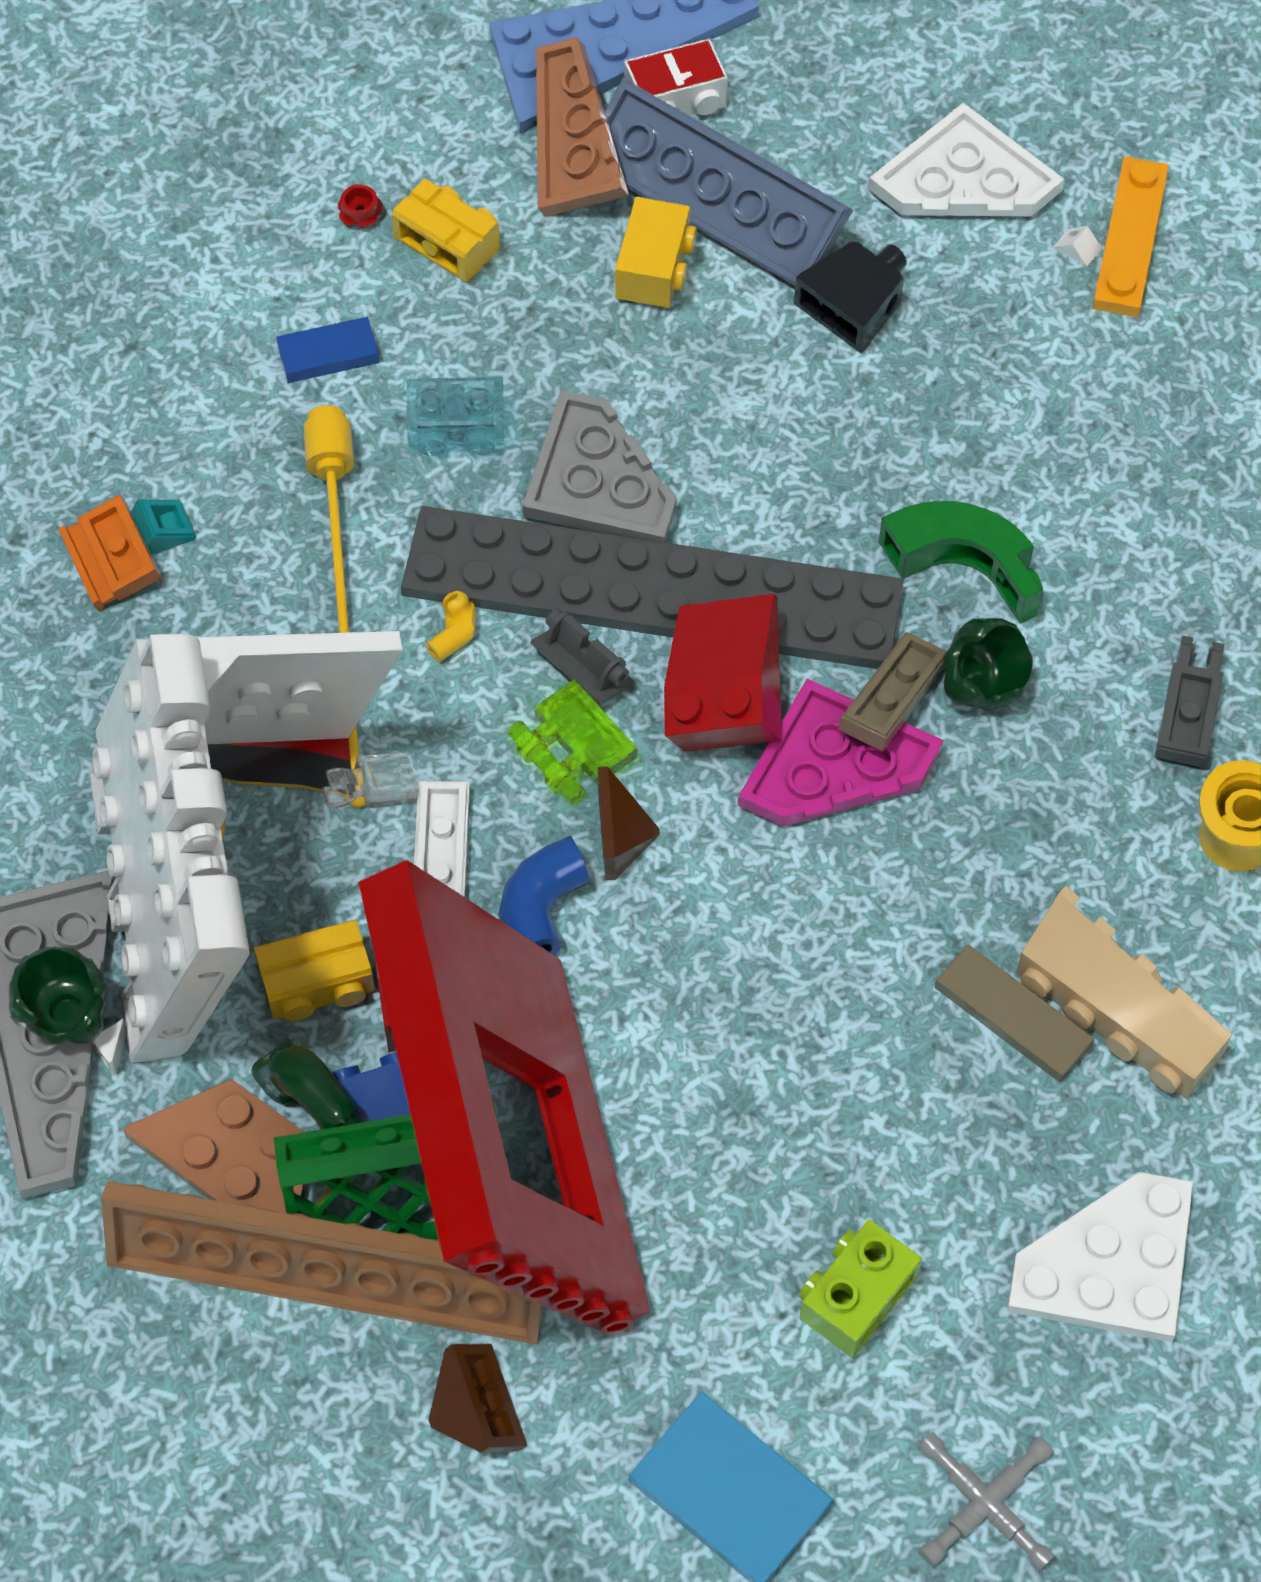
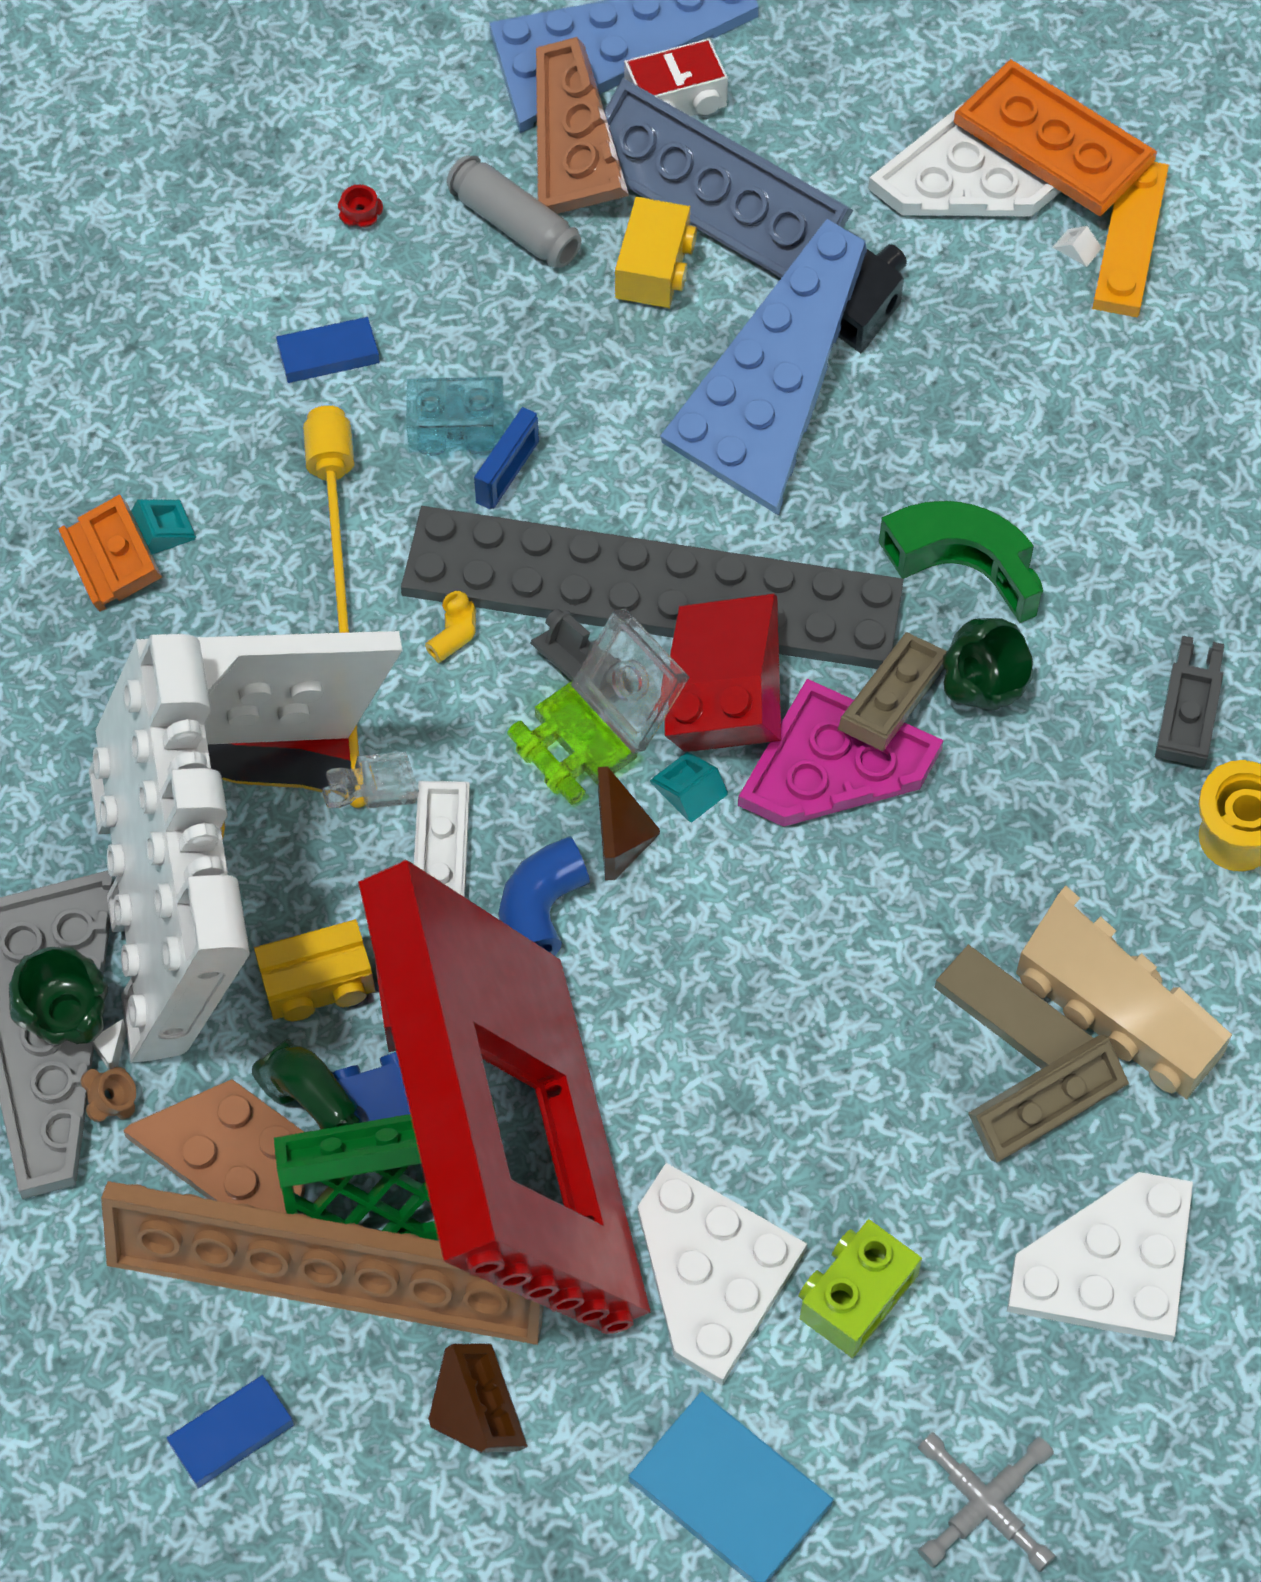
(120, 1087): none -> medium nougat plate
(230, 1431): none -> blue tile
(446, 229): yellow brick -> none
(506, 459): none -> blue tile
(514, 211): none -> light grey axle
(597, 475): light grey plate -> none
(629, 680): none -> clear tile
(690, 785): none -> teal slope
(712, 1269): none -> white plate
(764, 387): none -> medium blue wing
(1048, 1098): none -> dark tan tile
(1055, 137): none -> orange tile

